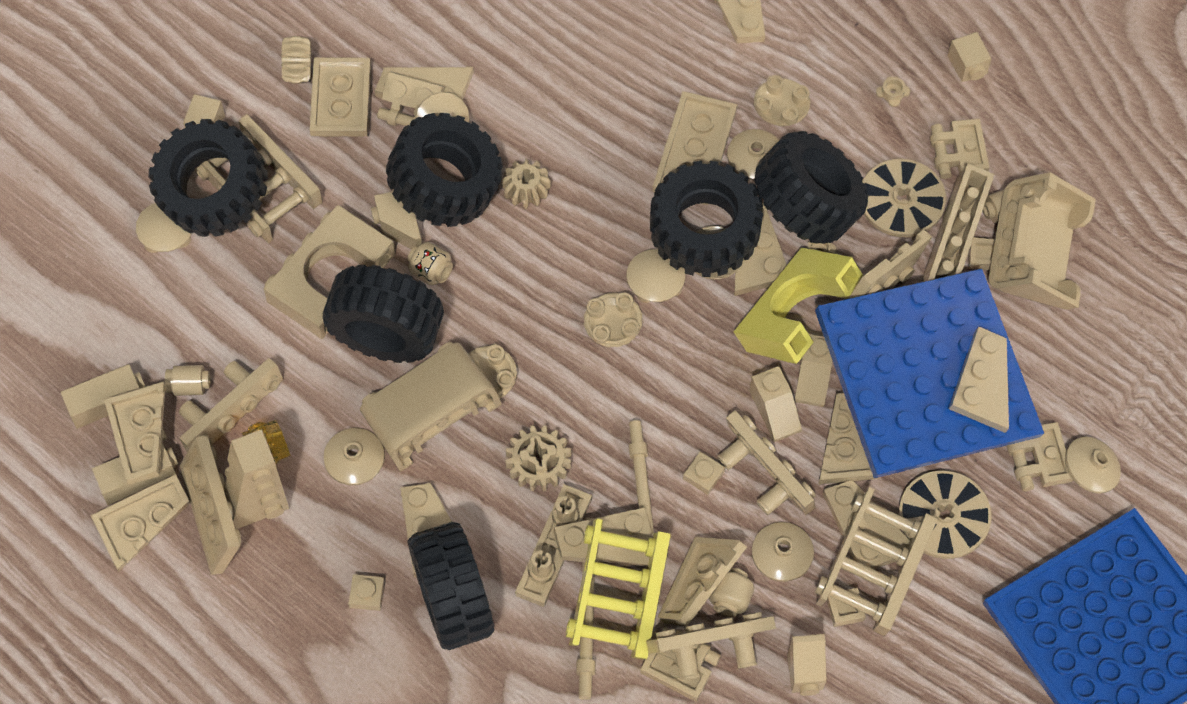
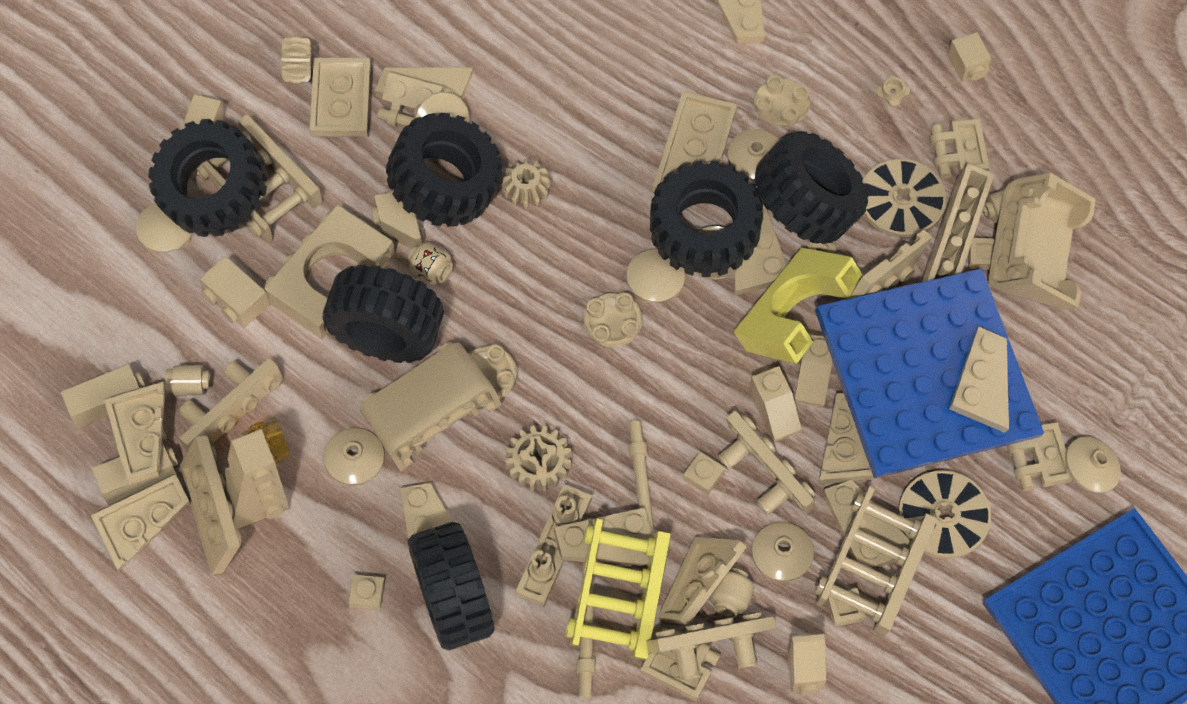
(234, 292): none -> tan brick

